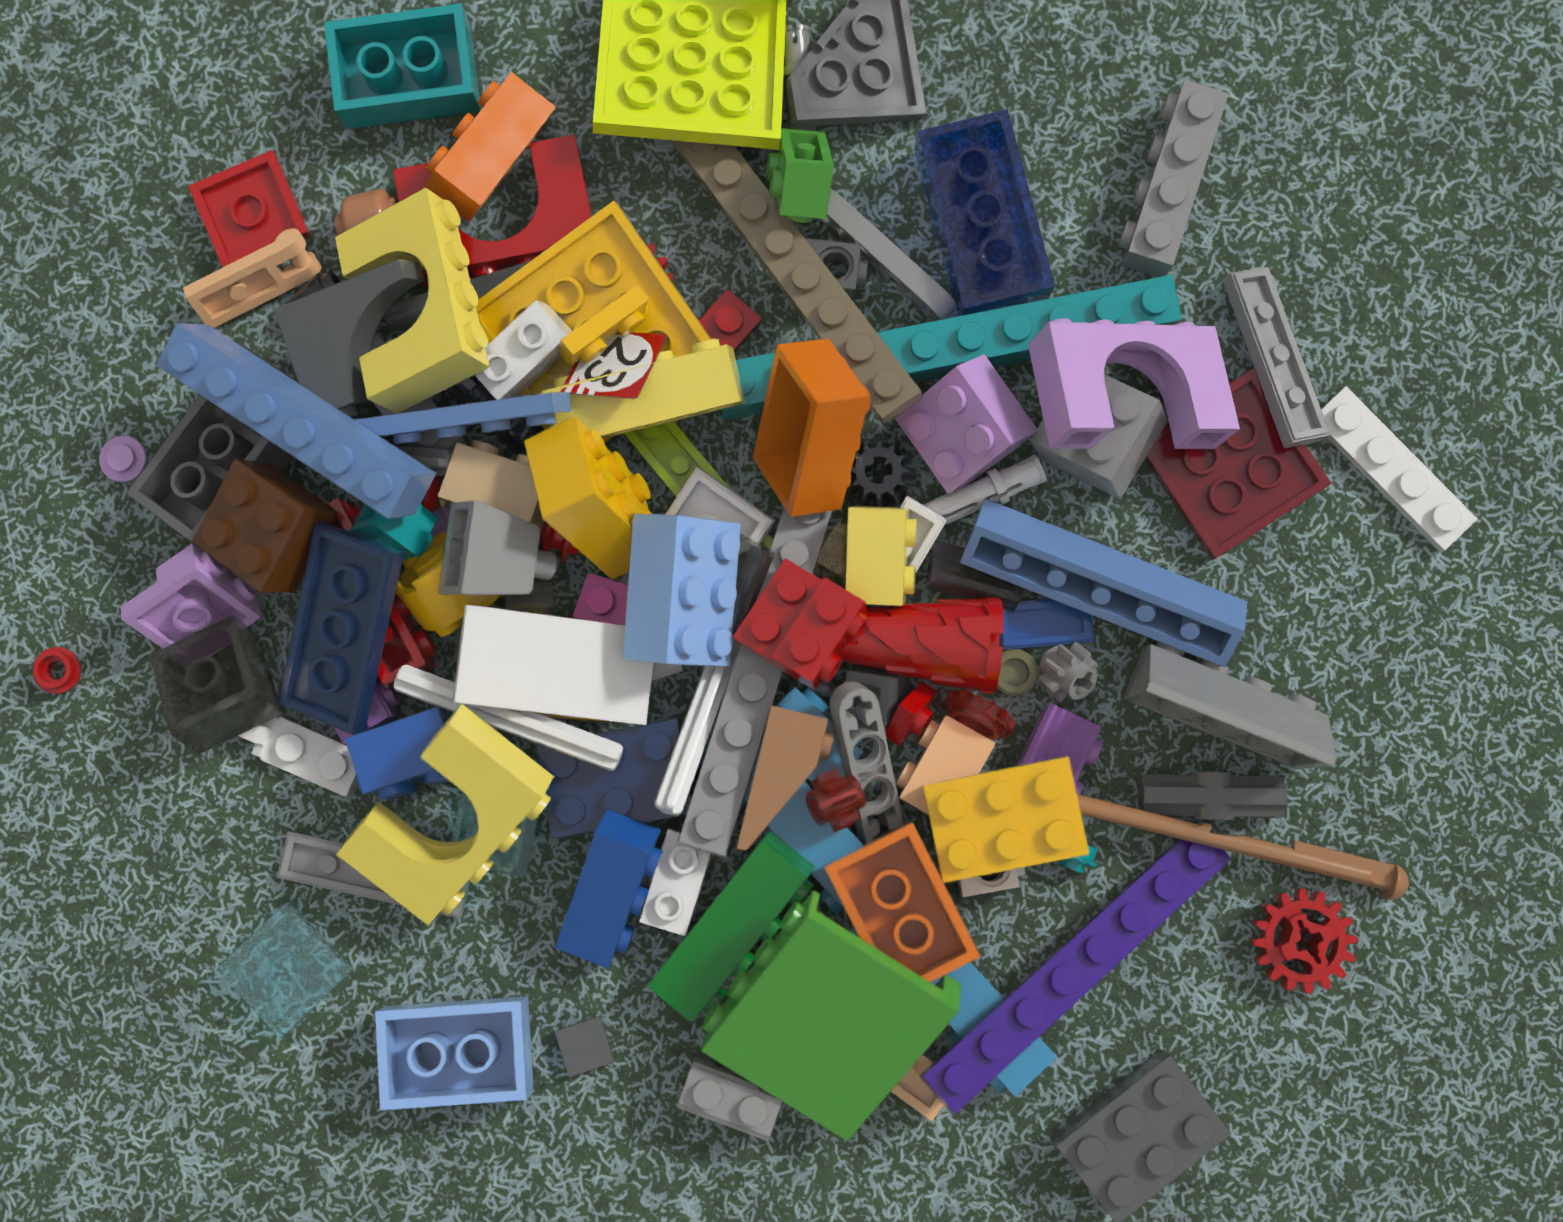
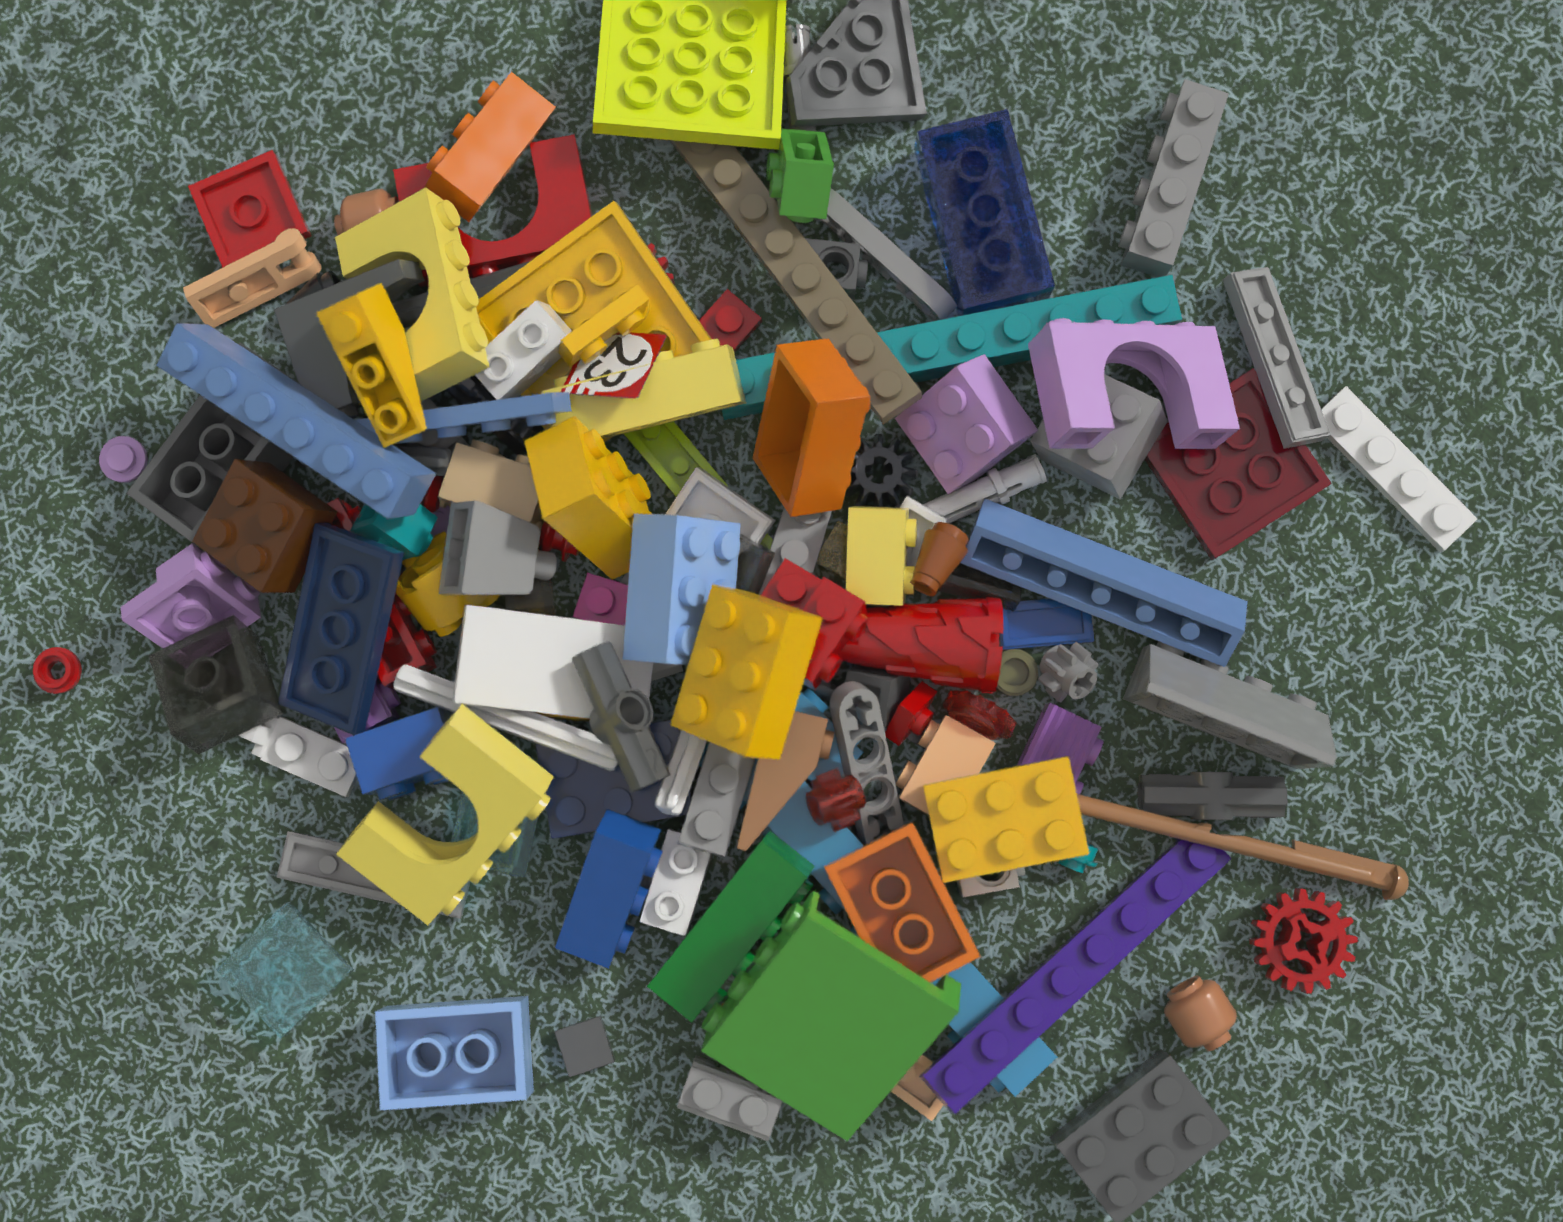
(377, 362): none -> yellow slope
(402, 66): teal brick -> none
(621, 716): none -> dark grey piece
(746, 672): none -> yellow brick
(938, 557): none -> dark orange cone
(1200, 1013): none -> nougat head

